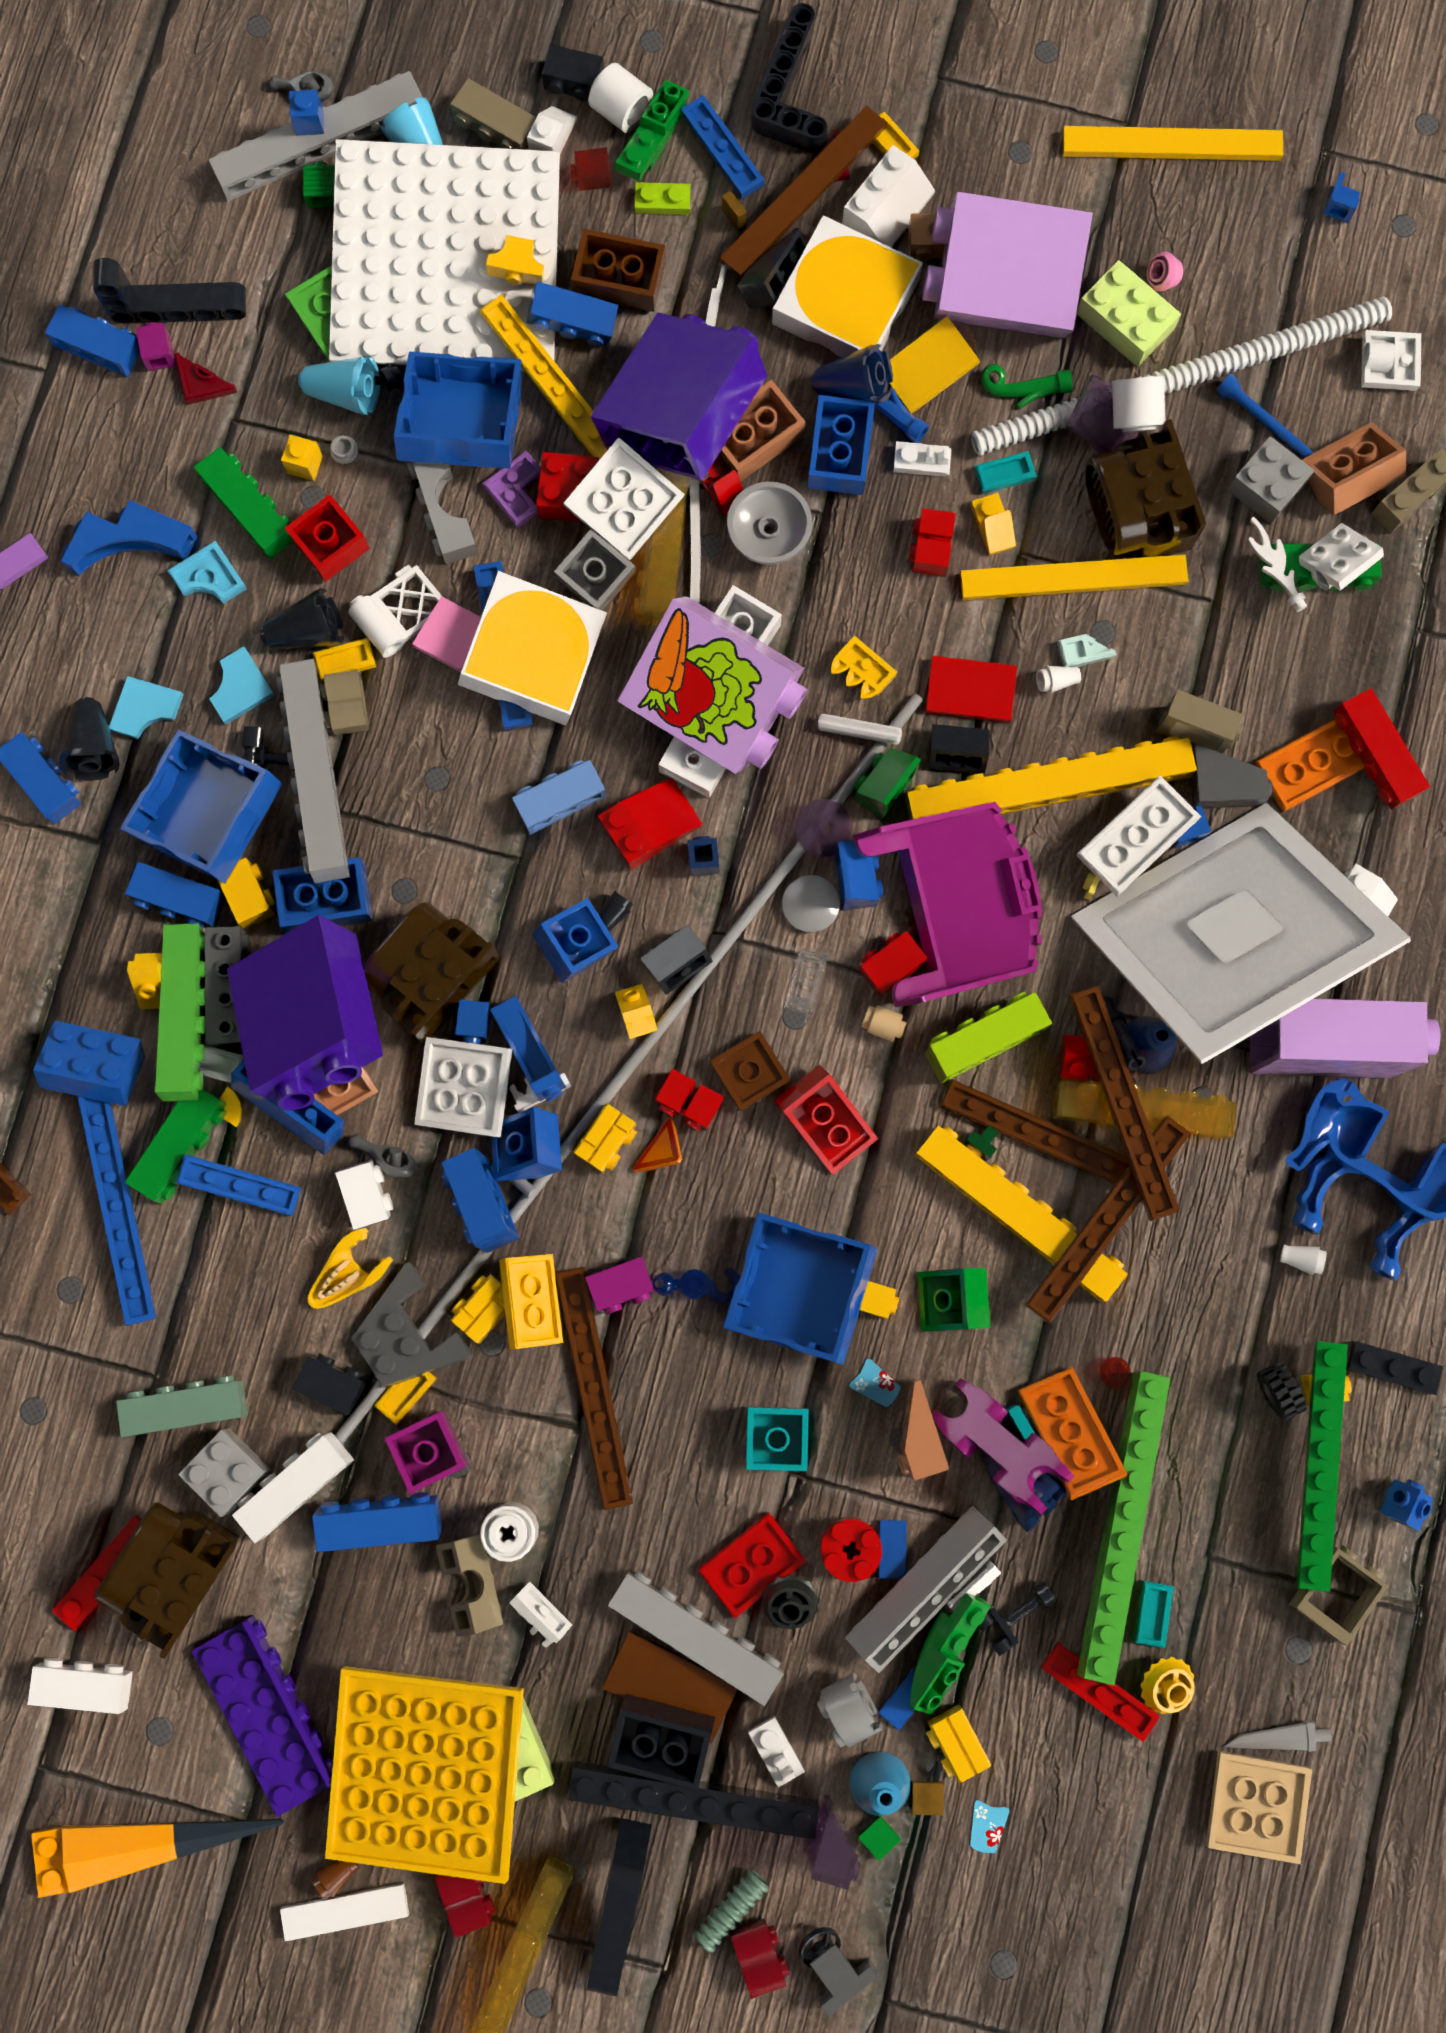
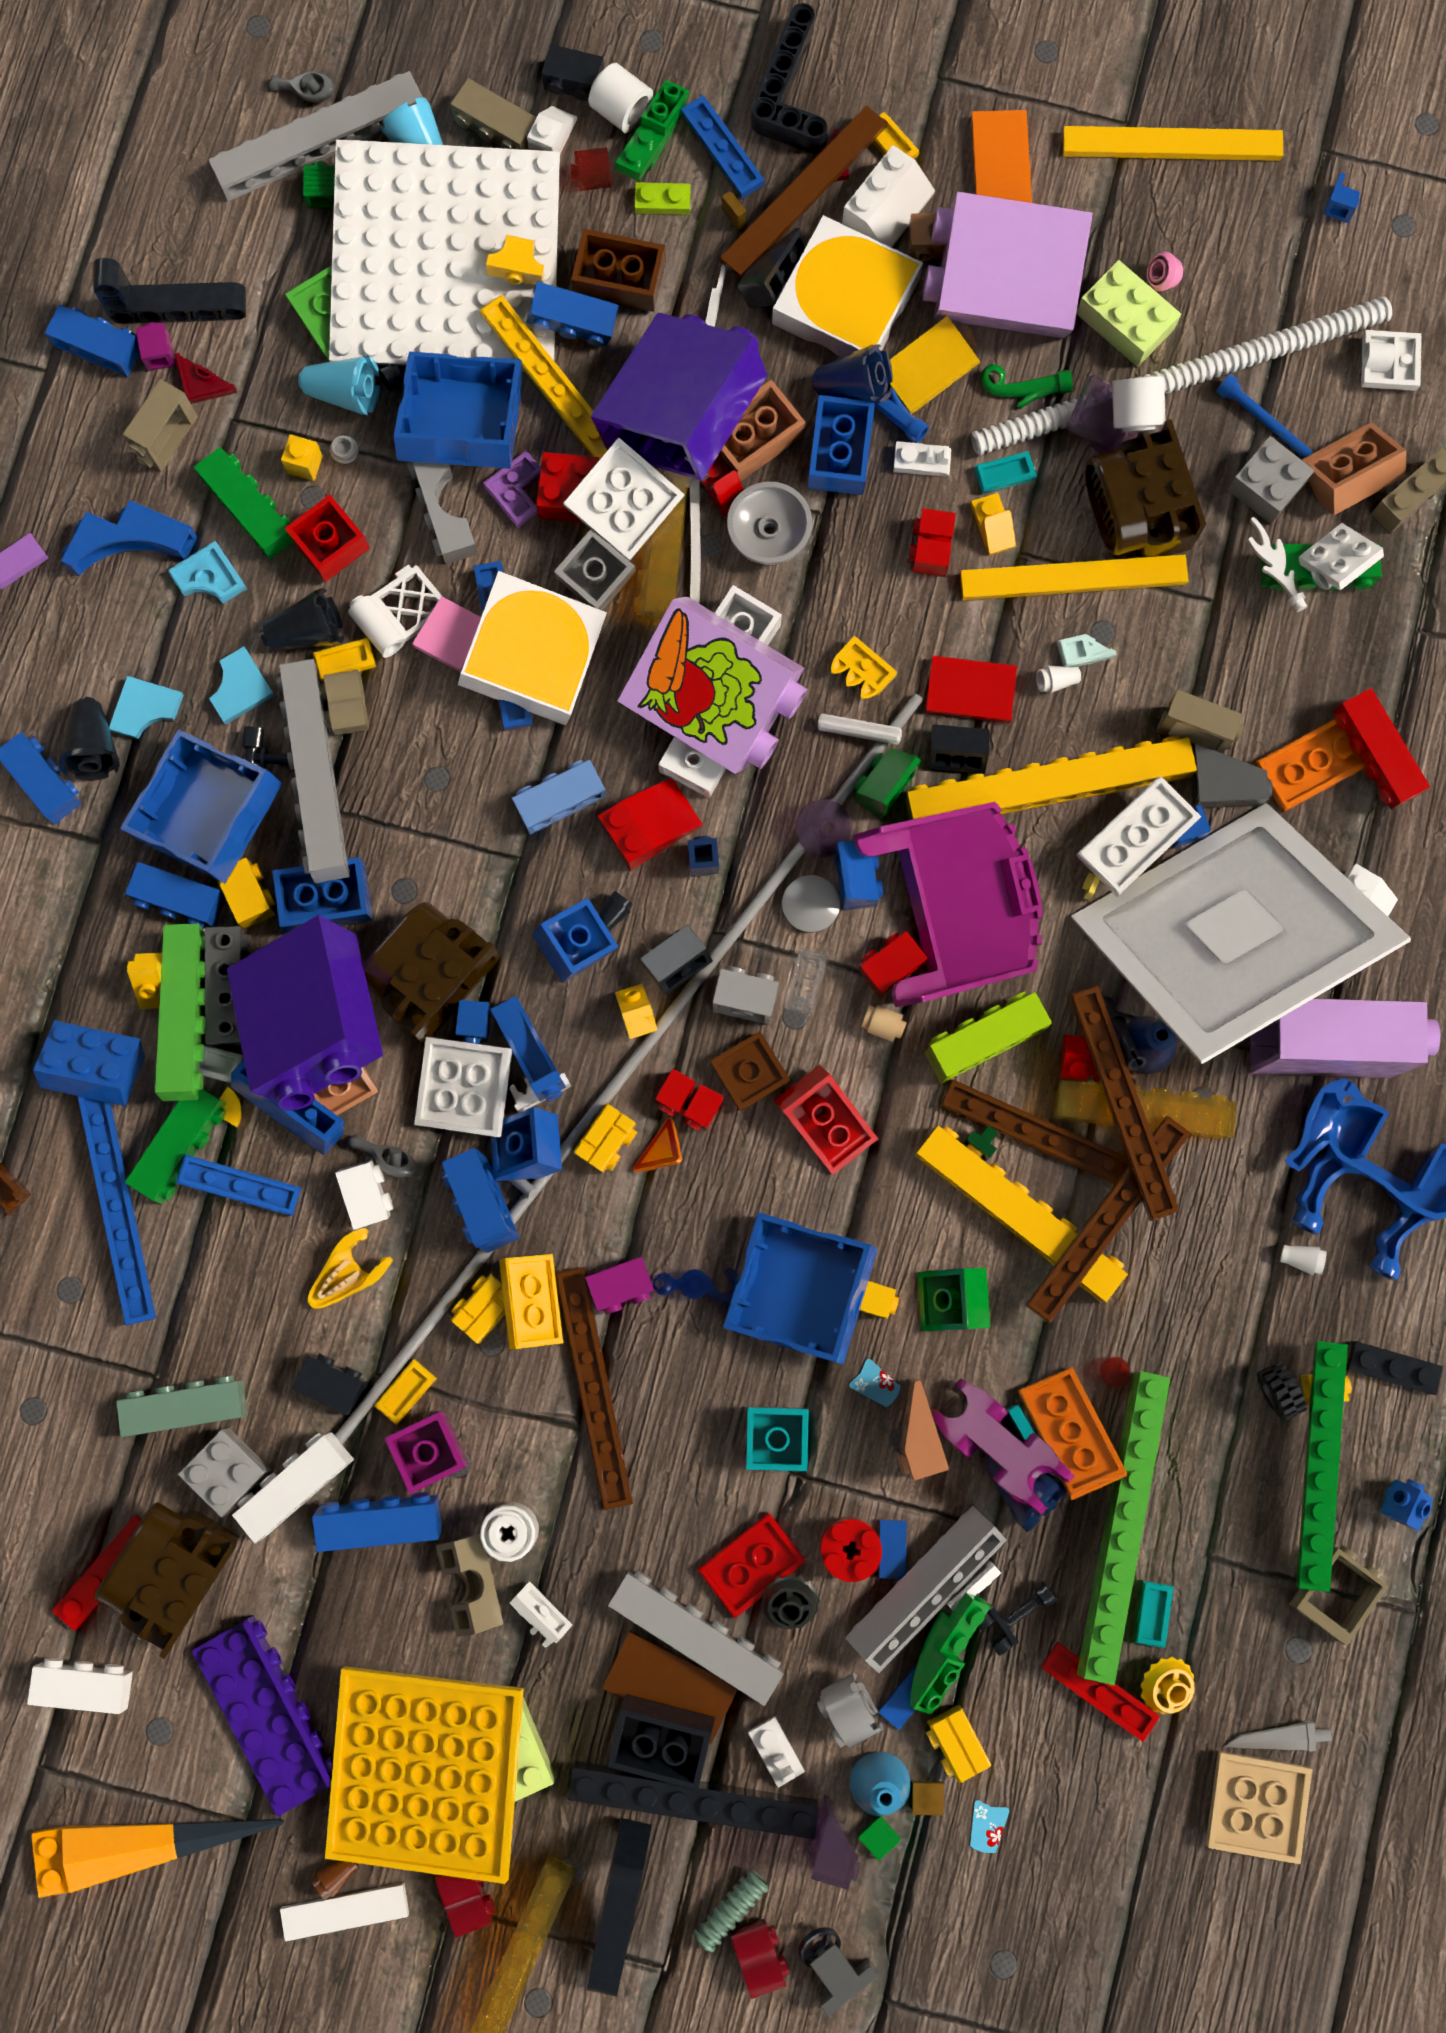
(160, 425): none -> dark tan window
(306, 112): blue brick -> none
(394, 1343): dark grey wing -> none
(745, 995): none -> light grey brick
(1001, 154): none -> orange tile

